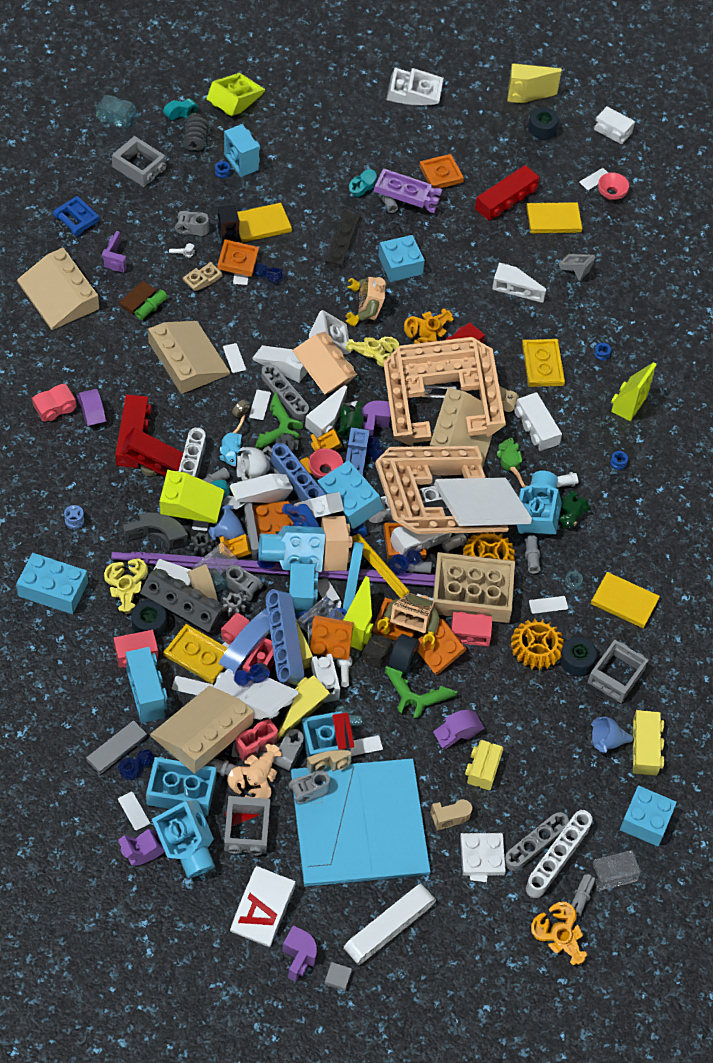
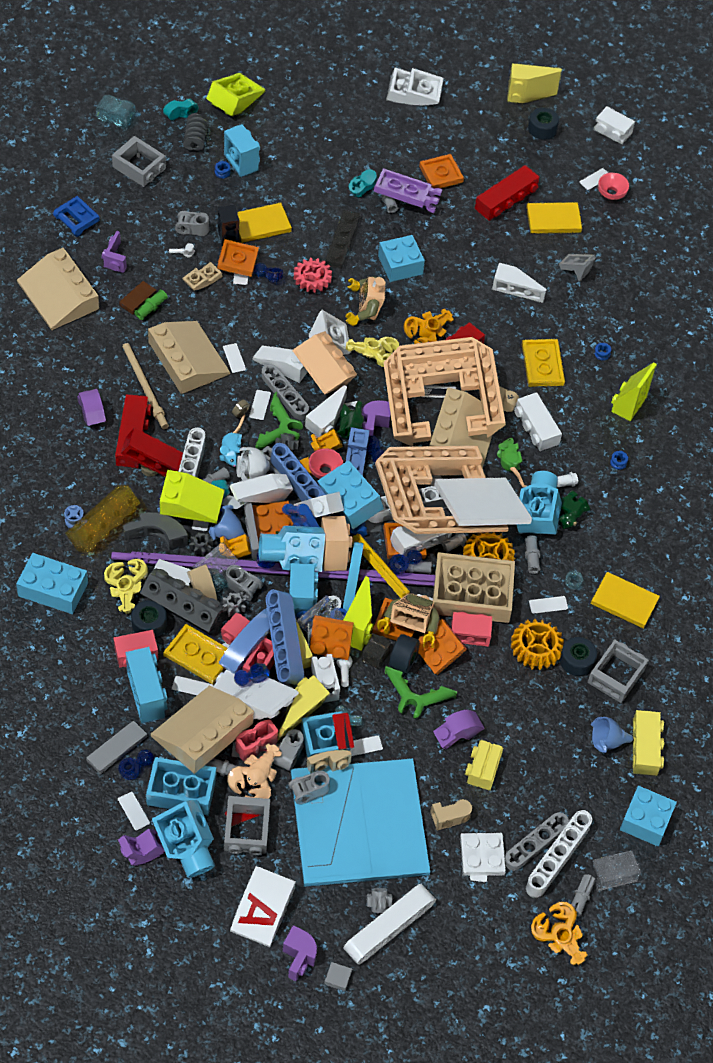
(54, 402): coral brick -> none
(103, 518): none -> clear yellow brick
(157, 411): none -> tan bar
(312, 275): none -> coral gear
(325, 588): white sticker -> none
(379, 900): none -> light grey gear

